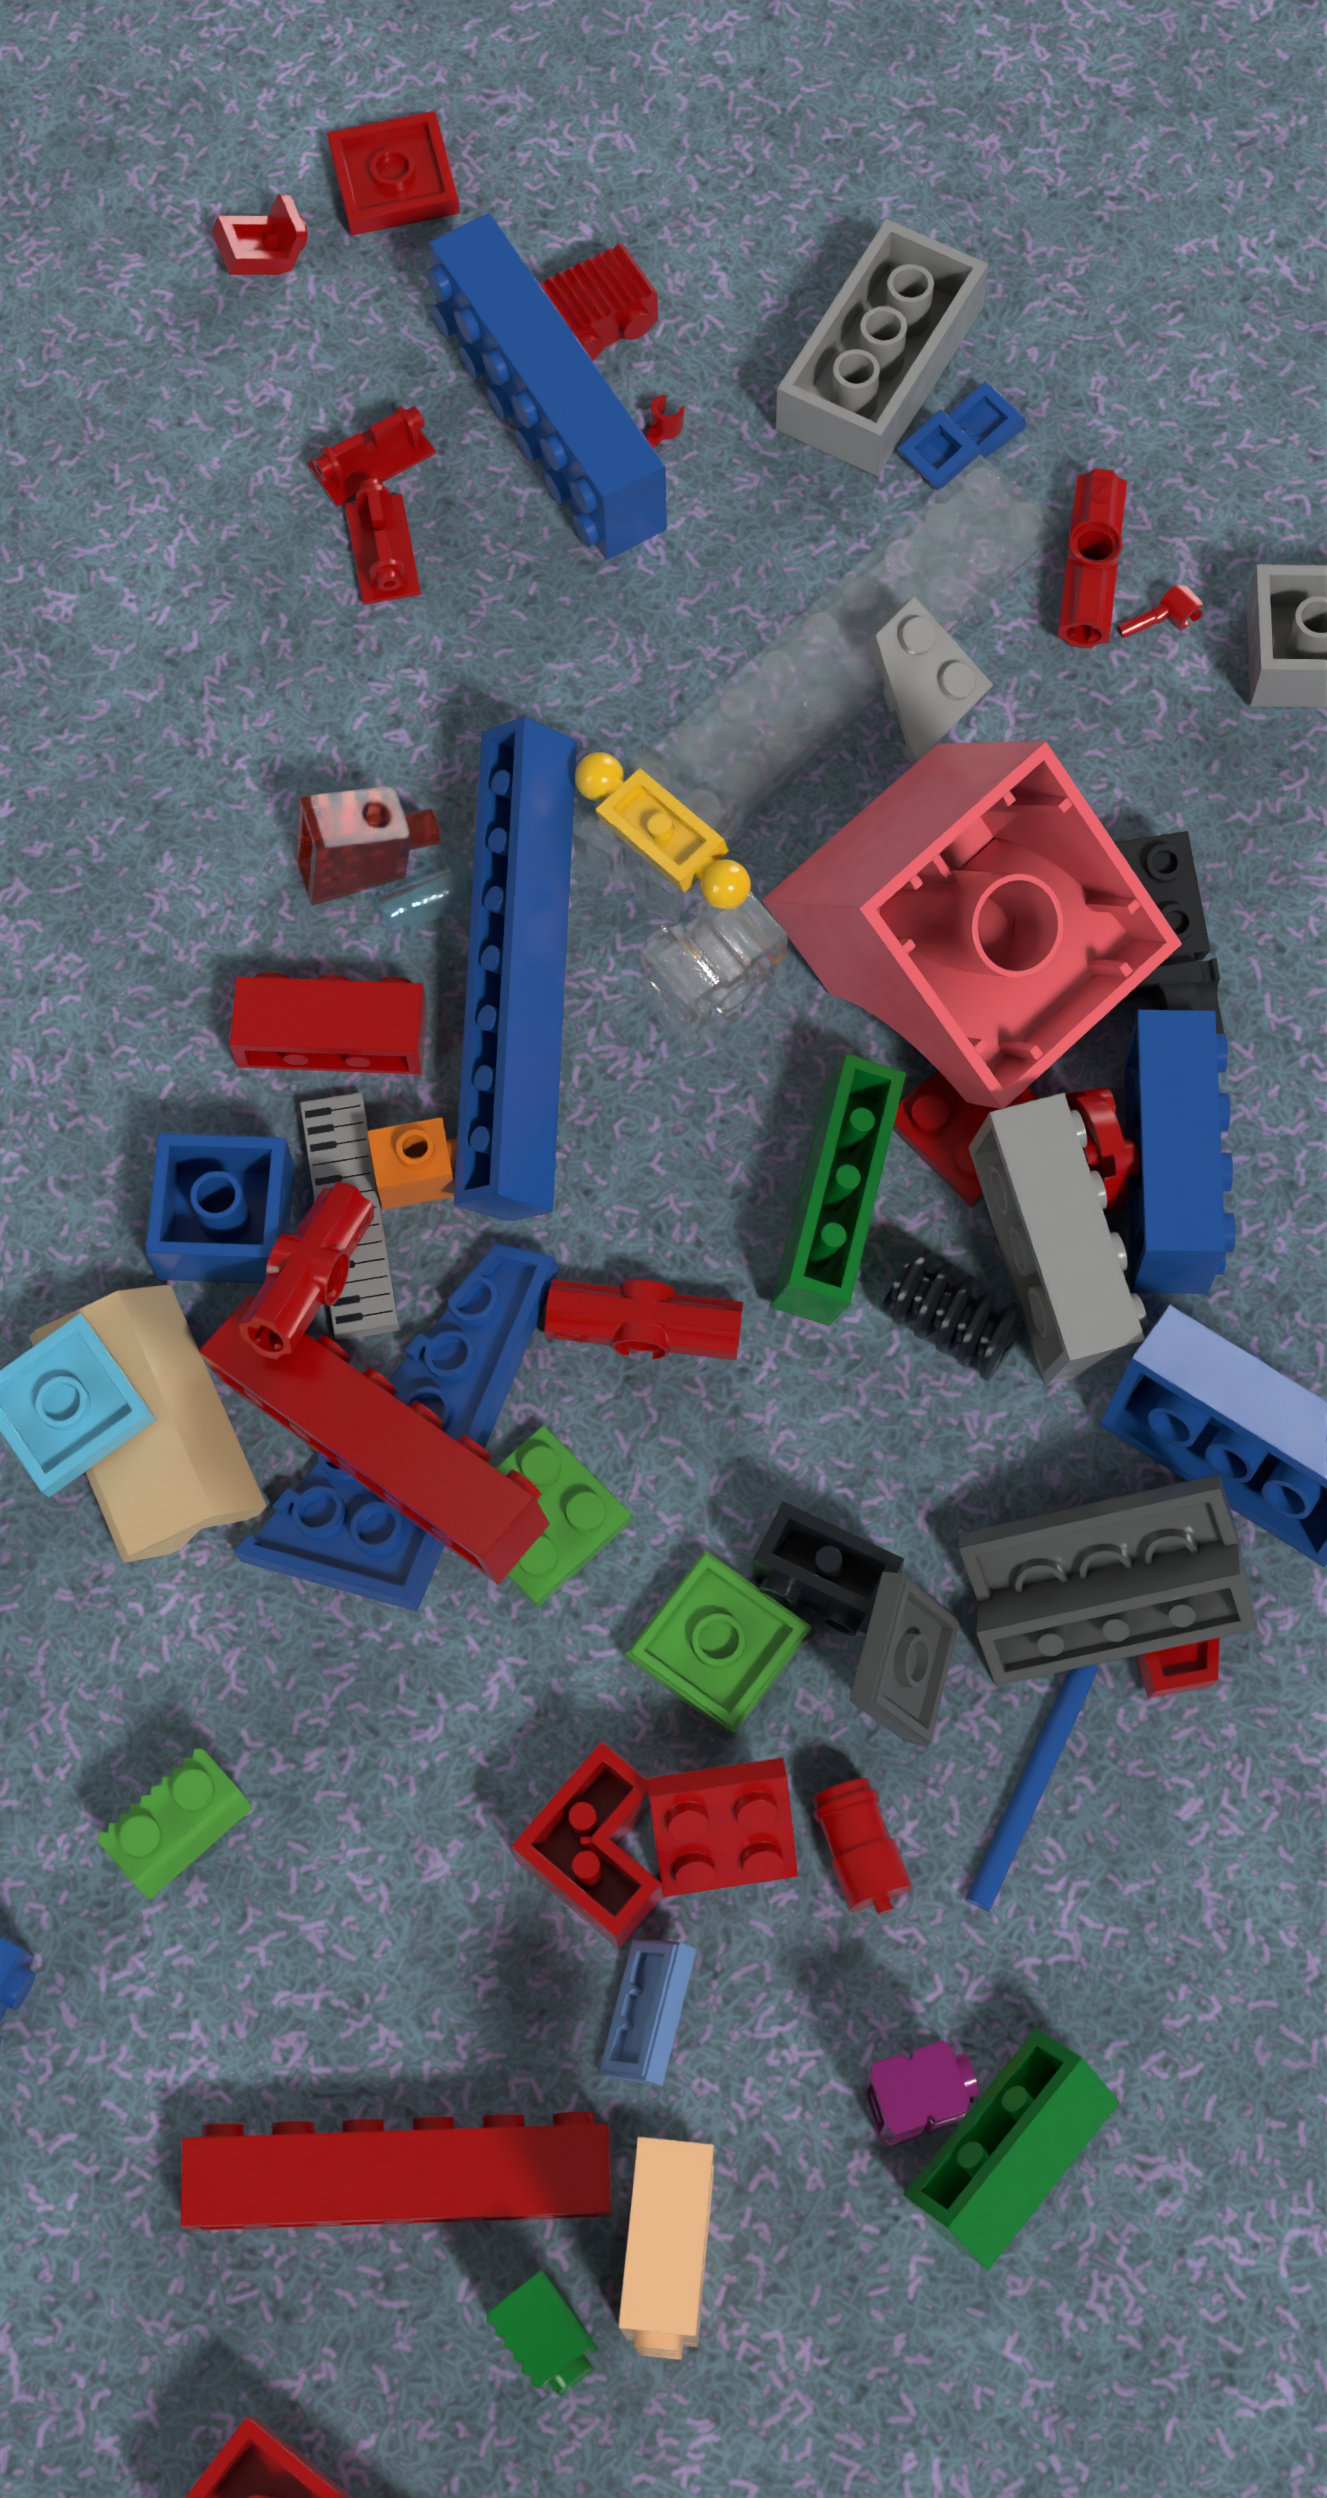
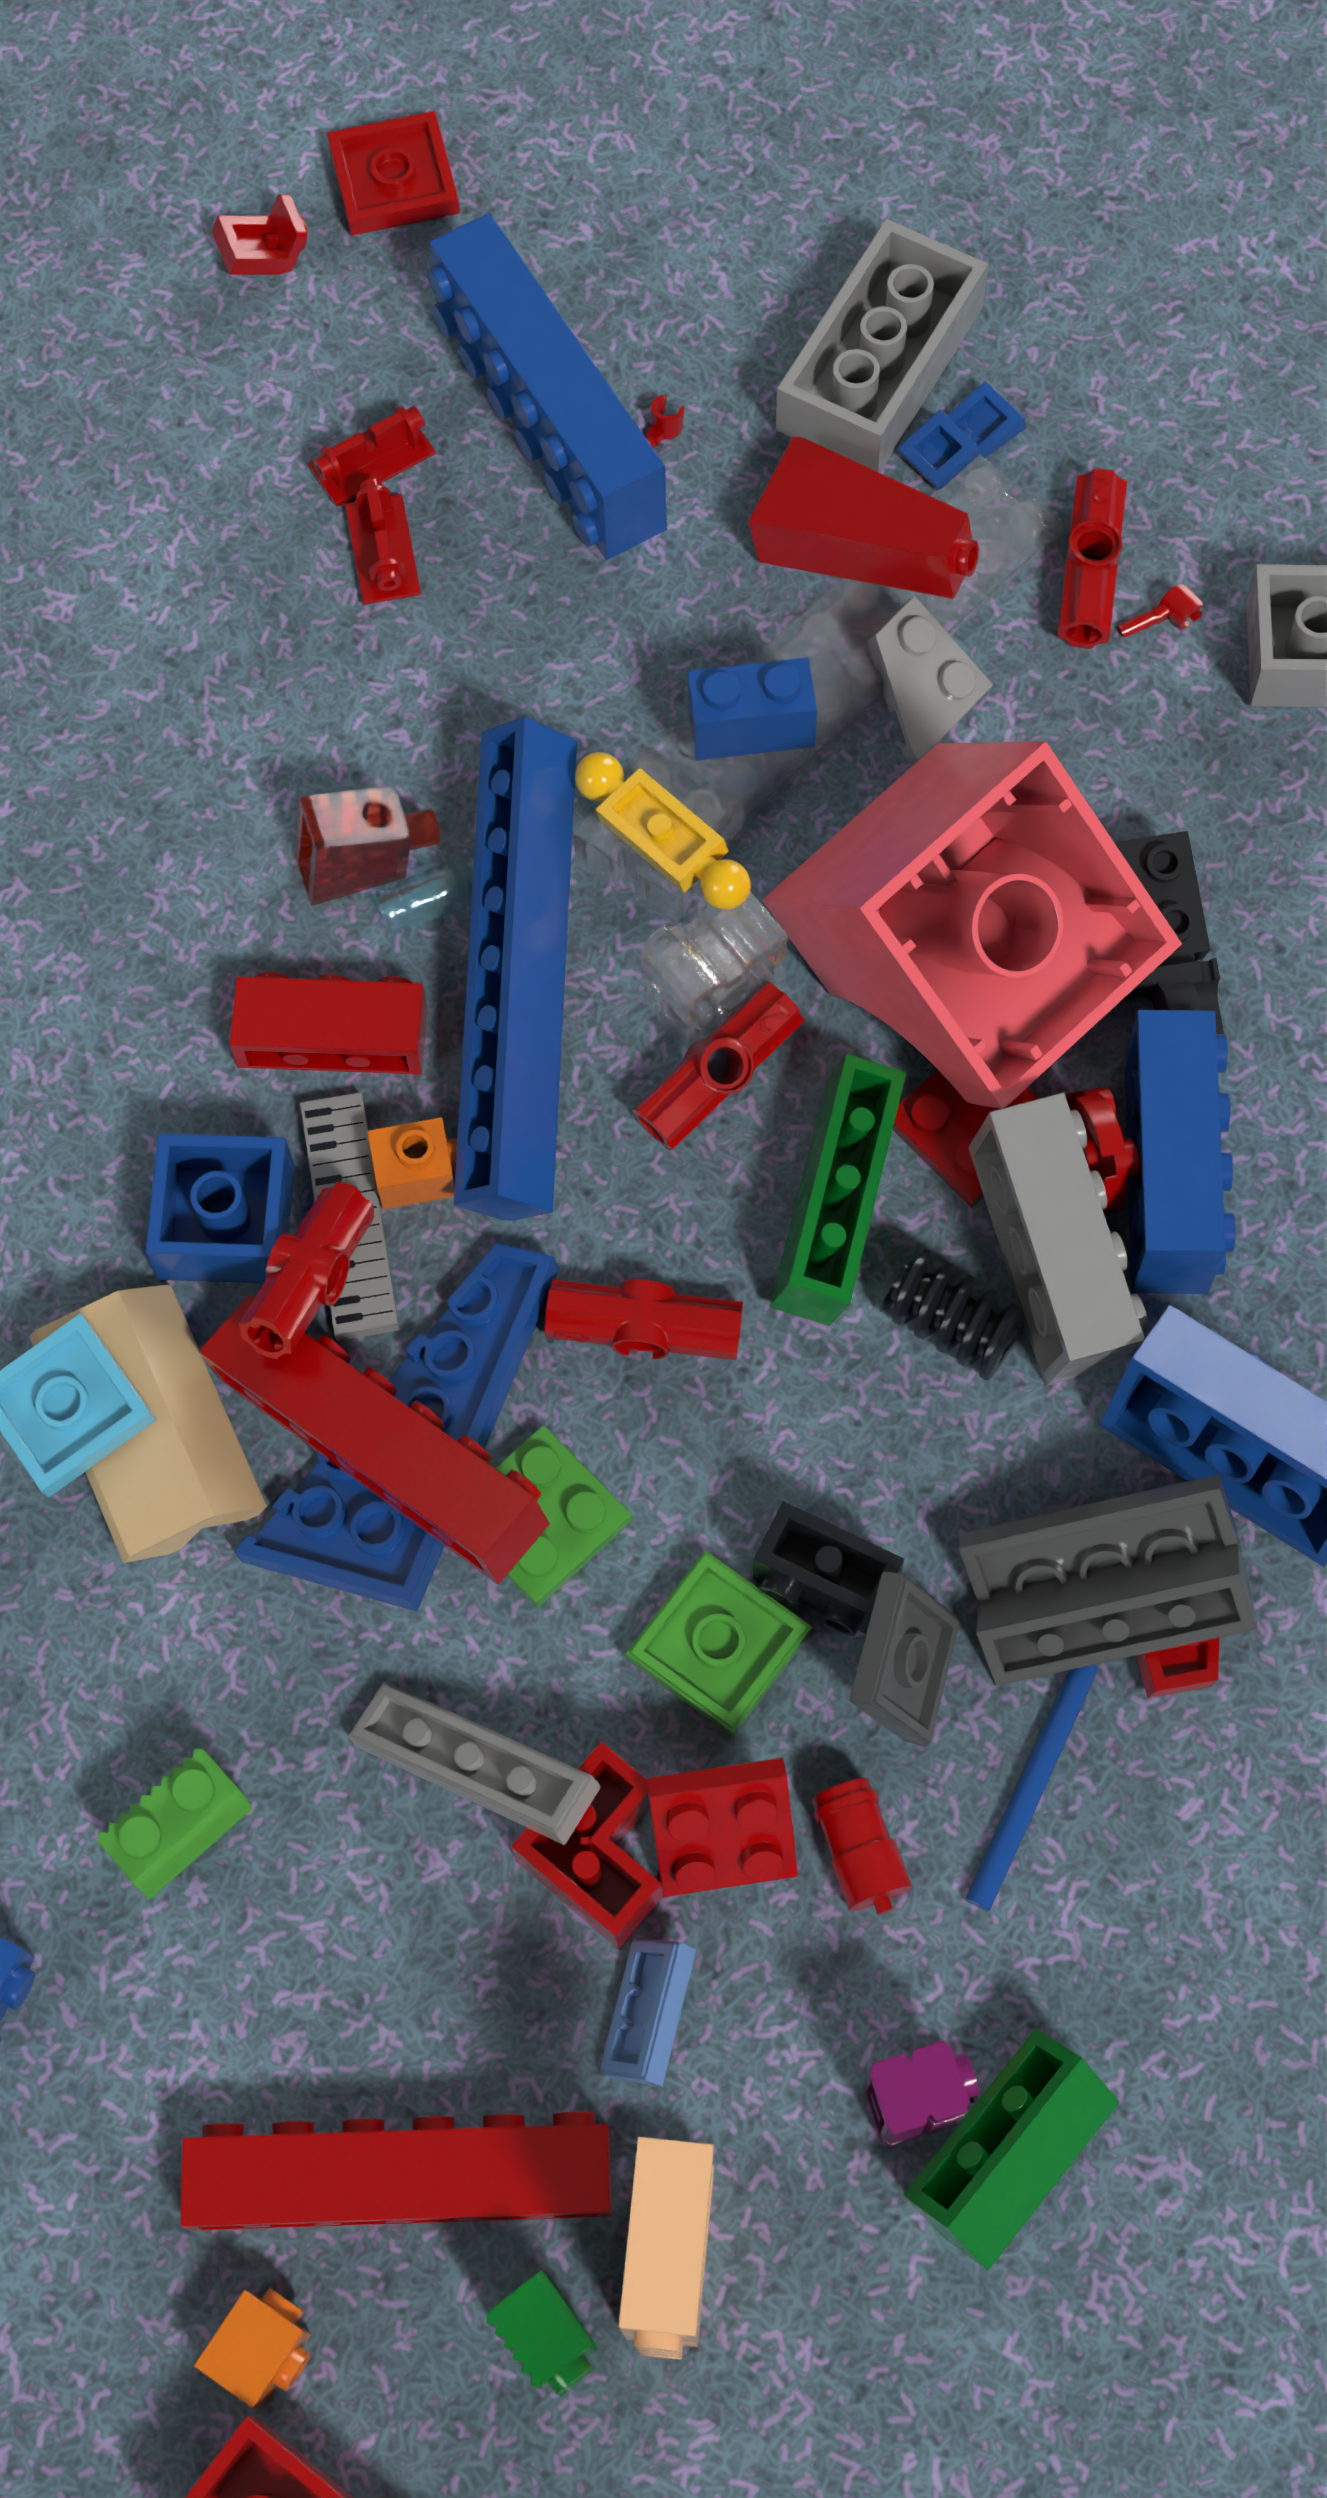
(257, 2348): none -> orange brick
(475, 1762): none -> light grey tile
(604, 299): red brick -> none
(746, 1038): none -> red piece
(752, 708): none -> blue brick
(859, 525): none -> red slope

